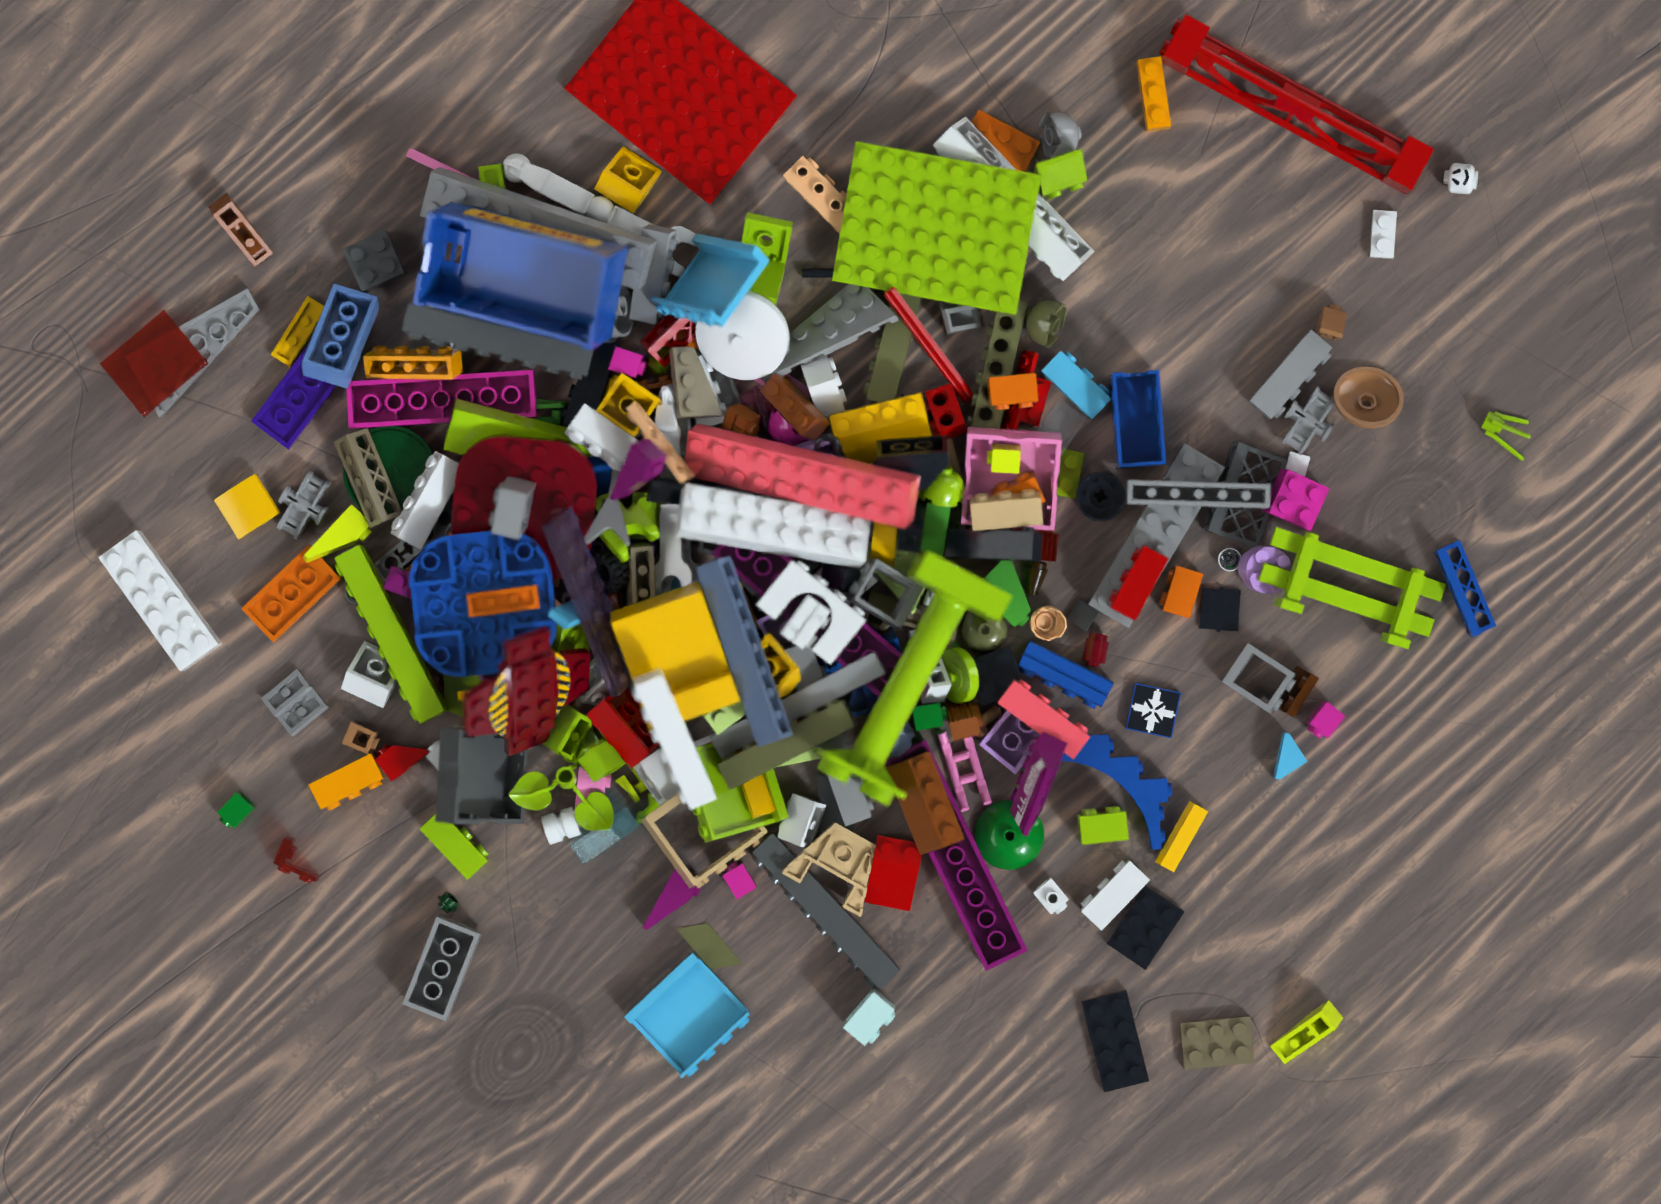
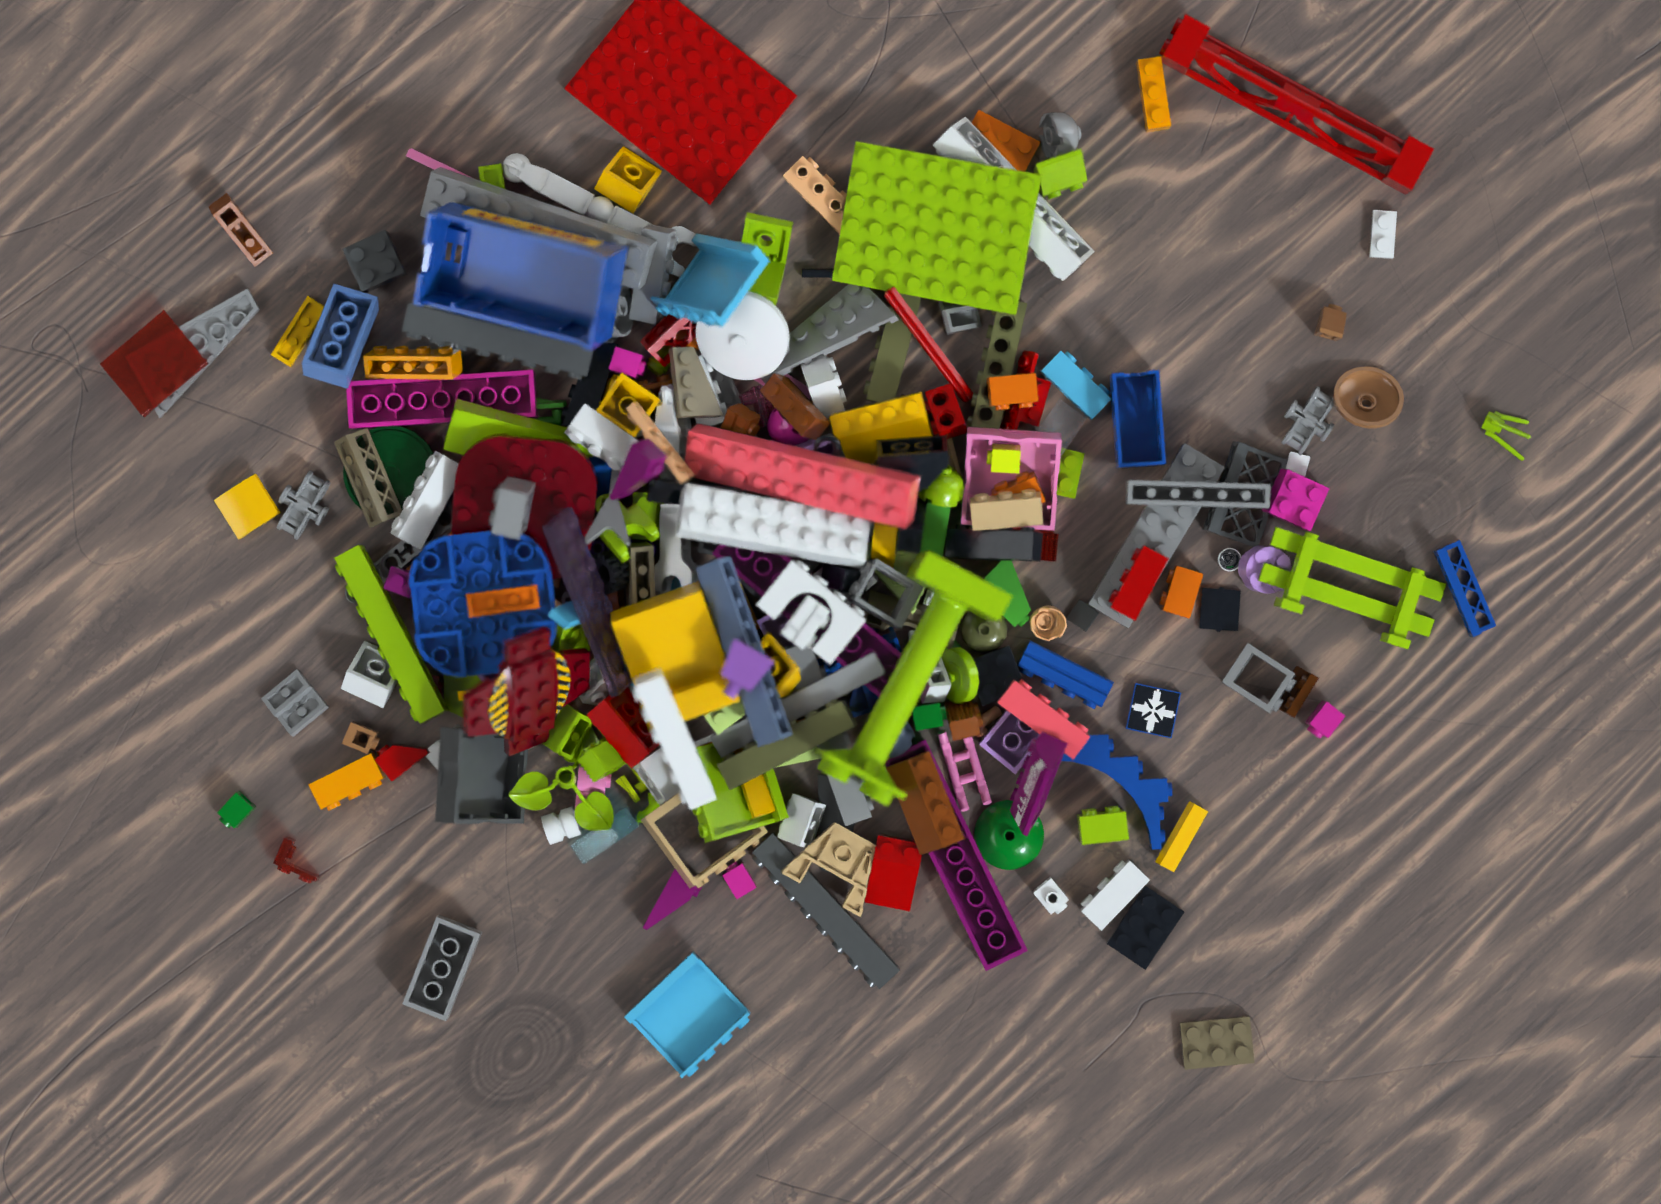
(160, 600): white brick -> none
(290, 594): orange plate -> none
(292, 405): dark purple plate -> none
(342, 534): neon yellow slope -> none
(448, 902): dark green plate -> none
(456, 846): lime brick -> none
(709, 946): olive sticker -> none
(744, 668): none -> medium lavender torso
(869, 1017): light aqua brick -> none
(1035, 576): dark brown cone -> none
(1044, 321): olive cylinder -> none
(1095, 650): dark red brick -> none
(1108, 507): black wheel -> none
(1115, 1041): black plate -> none
(1288, 757): medium azure slope -> none
(1290, 374): light grey brick -> none
(1307, 1032): neon yellow slope -> none
(1461, 178): white head -> none

